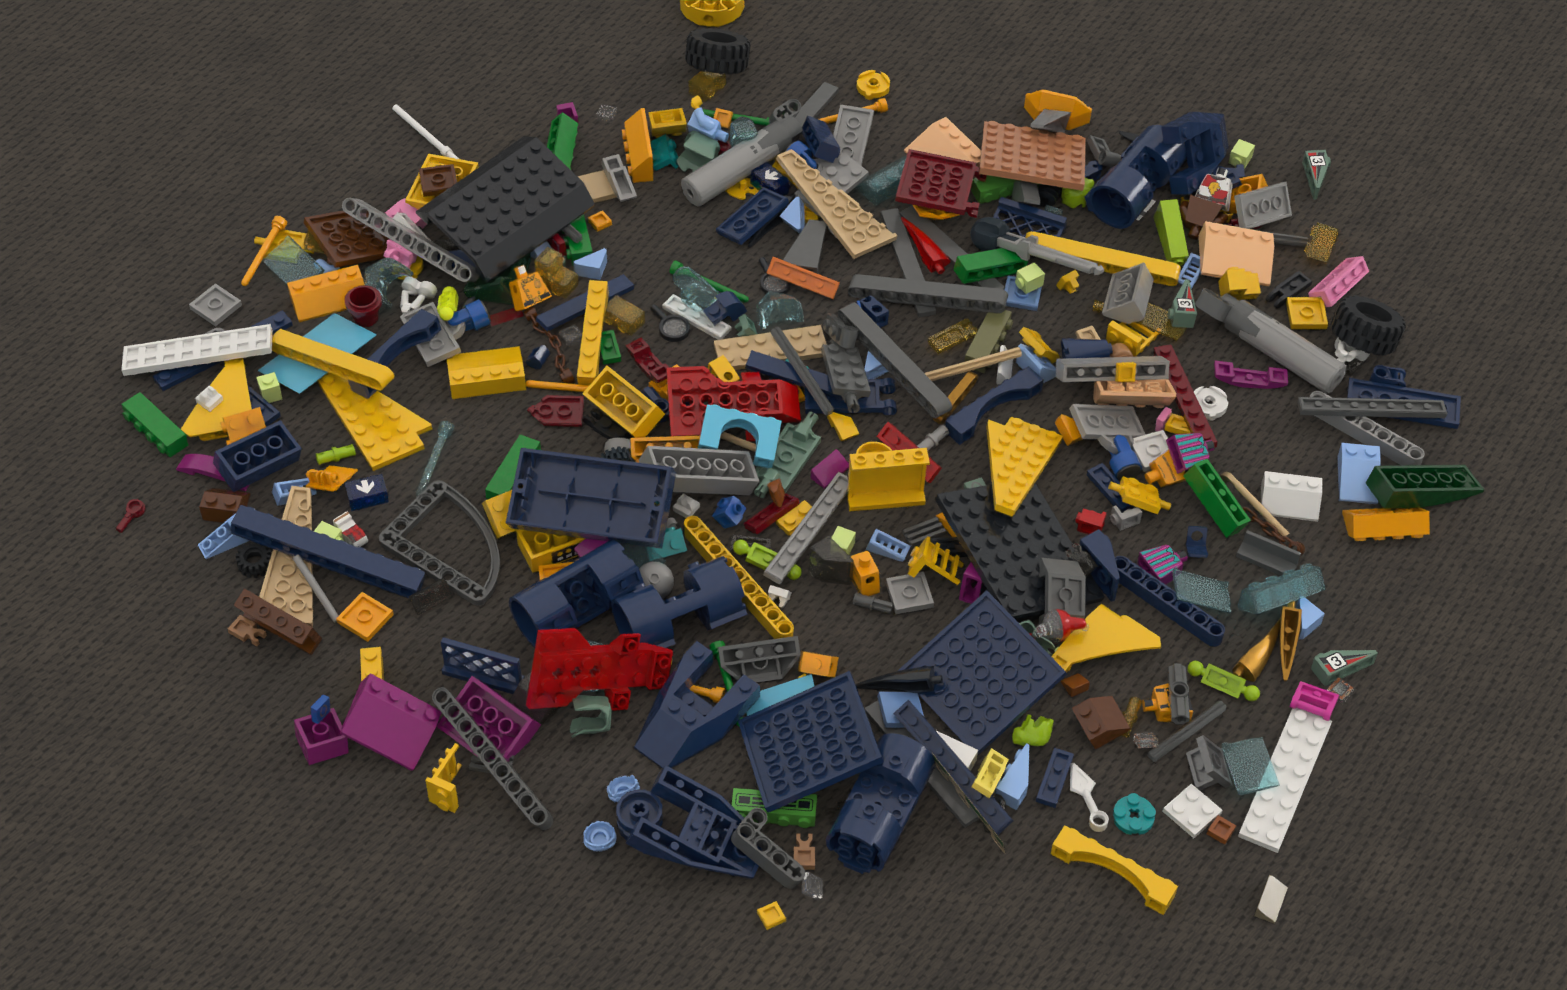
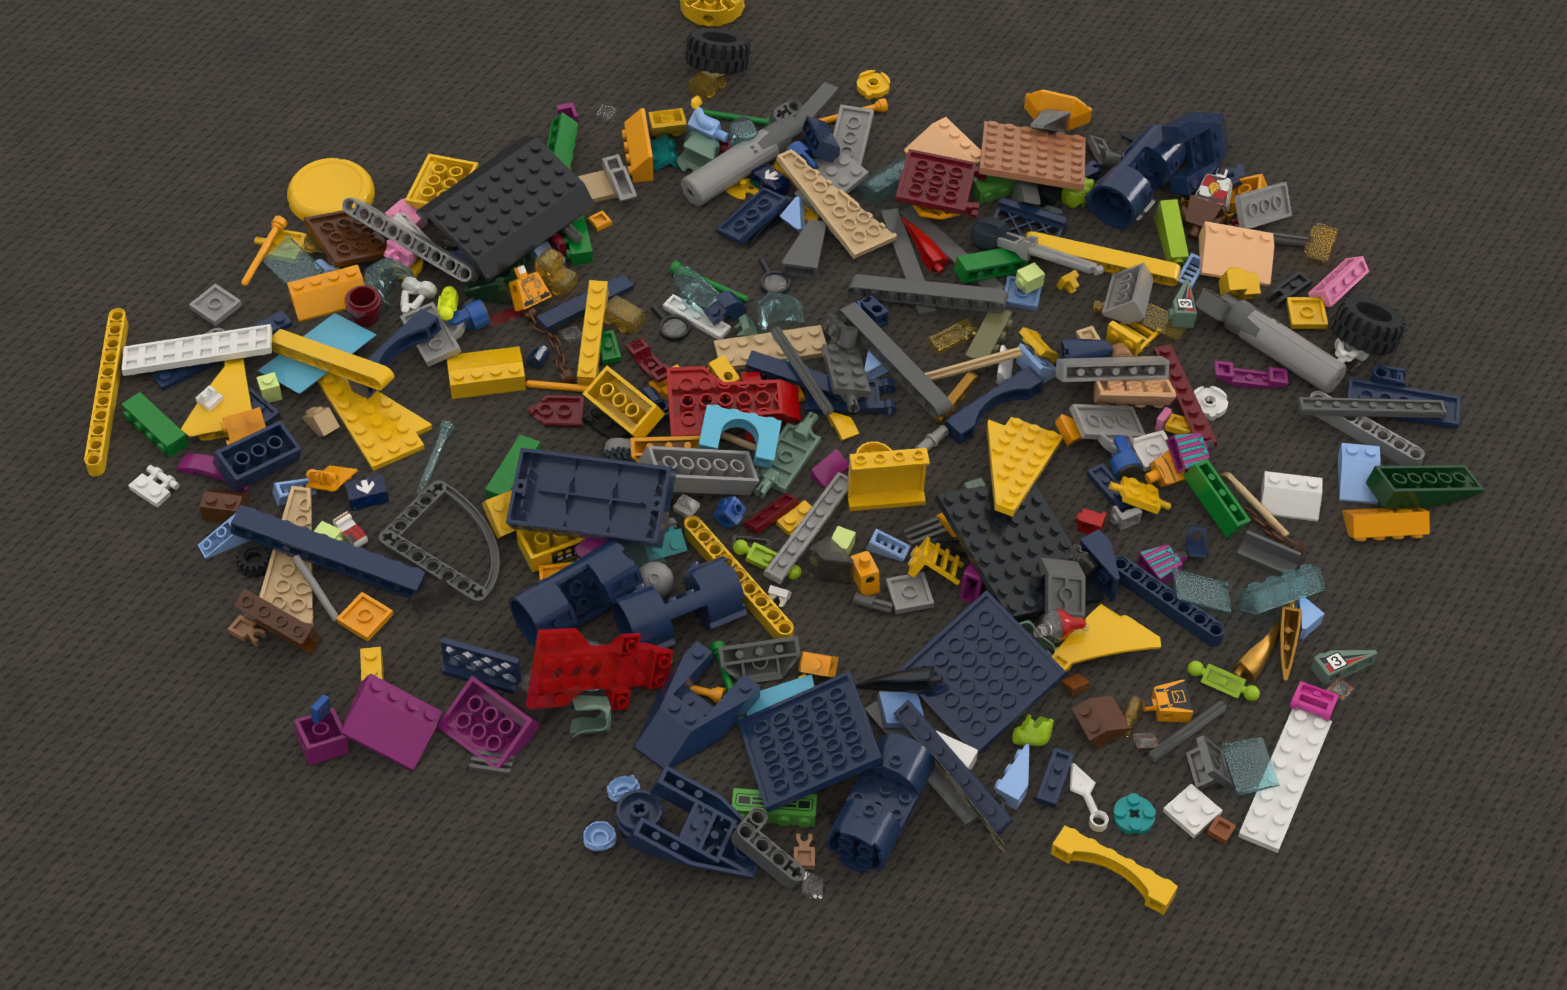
(106, 393): none -> yellow beam
(134, 509): dark red plate -> none
(150, 490): none -> white plate
(320, 420): none -> tan slope
(326, 184): none -> yellow piece
(335, 454): lime pin -> none
(437, 179): reddish brown tile -> none
(439, 787): yellow plate -> none
(444, 150): white bar -> none
(496, 766): dark grey beam -> none
(591, 265): light blue slope -> none
(723, 117): light orange tile -> none
(771, 915): yellow tile -> none
(776, 492): dark orange slope -> none
(803, 278): orange tile -> none
(898, 441): red plate -> none
(990, 773): light yellow slope -> none
(1125, 372): yellow tile -> none
(1178, 703): dark grey piece -> none
(1241, 153): yellowish green brick -> none
(1271, 900): slope -> none
(1315, 166): sand green slope -> none

